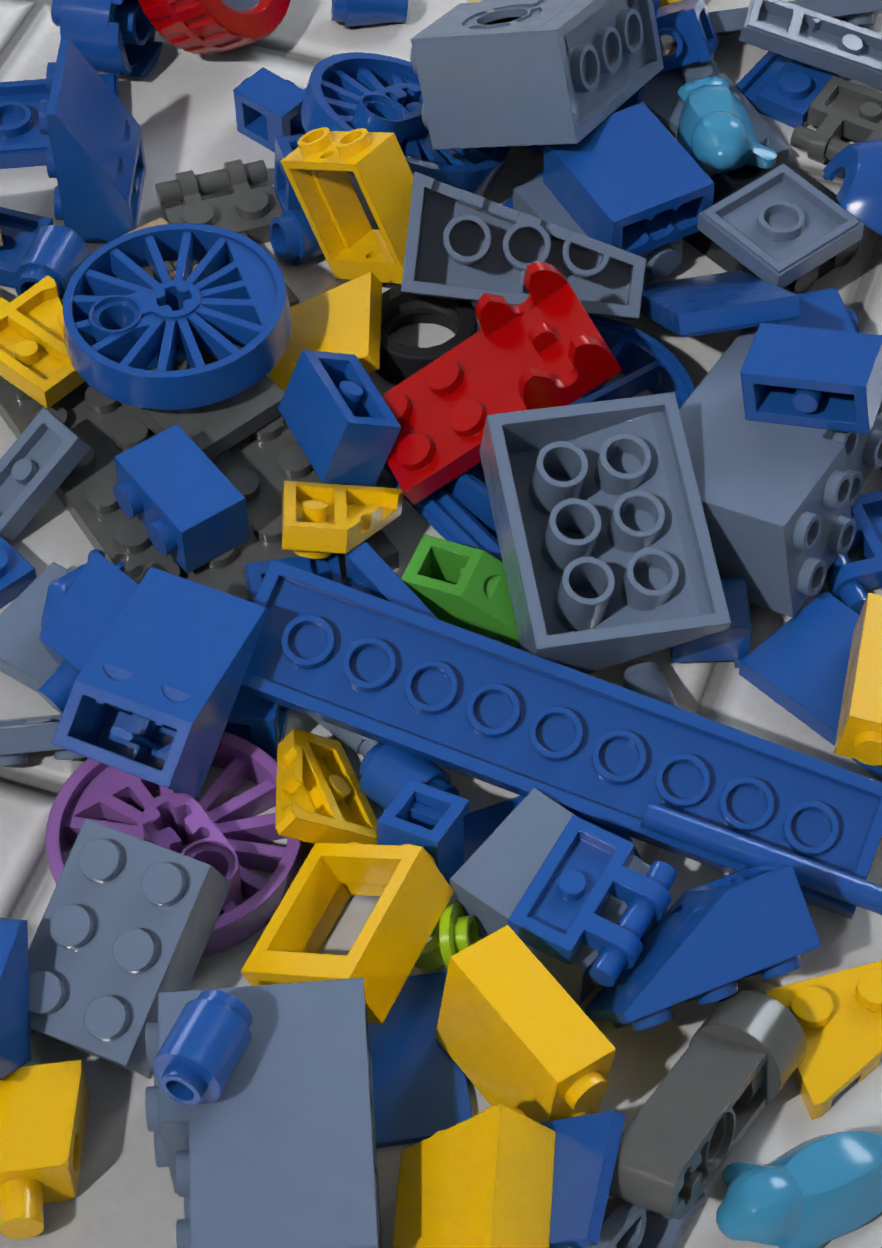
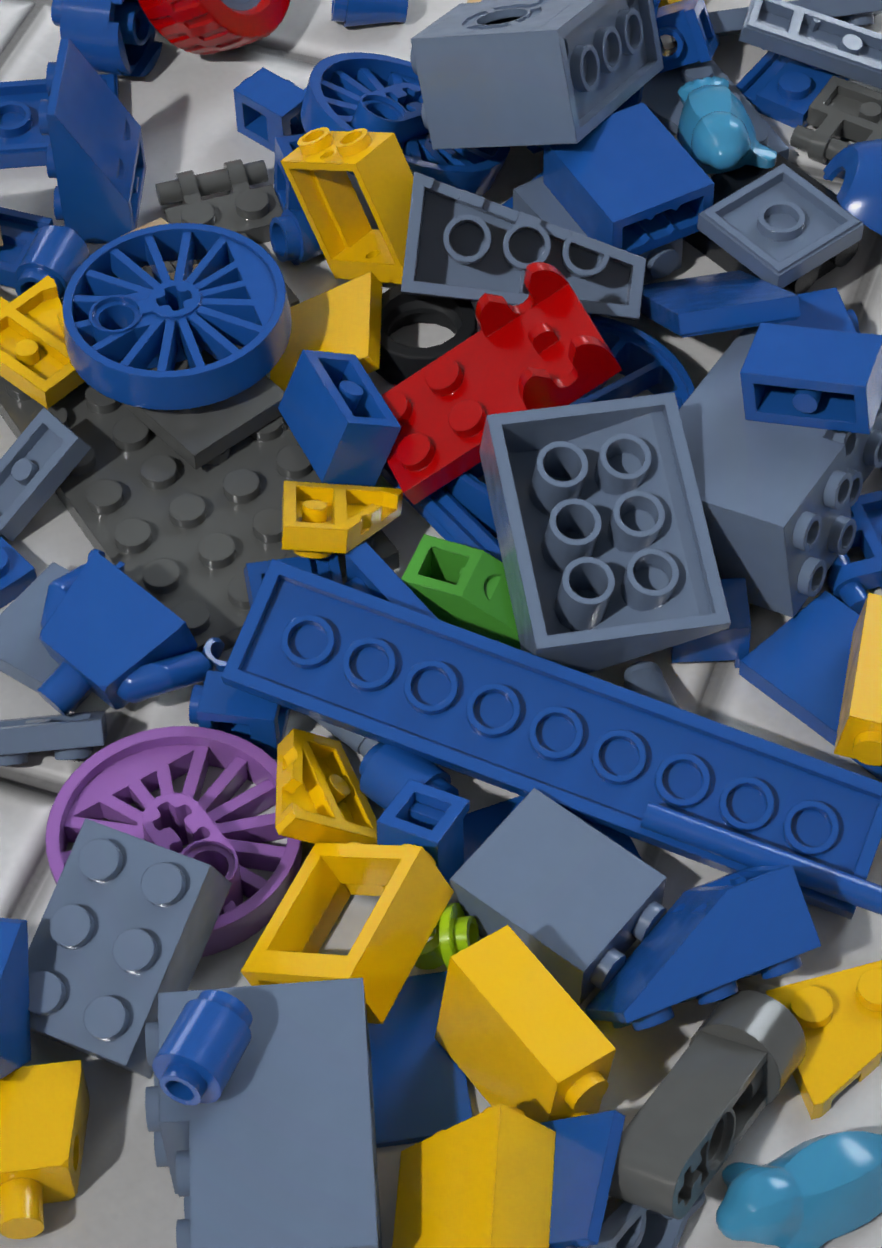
(163, 682): blue slope -> none
(180, 499): blue brick -> none
(573, 888): blue plate -> none

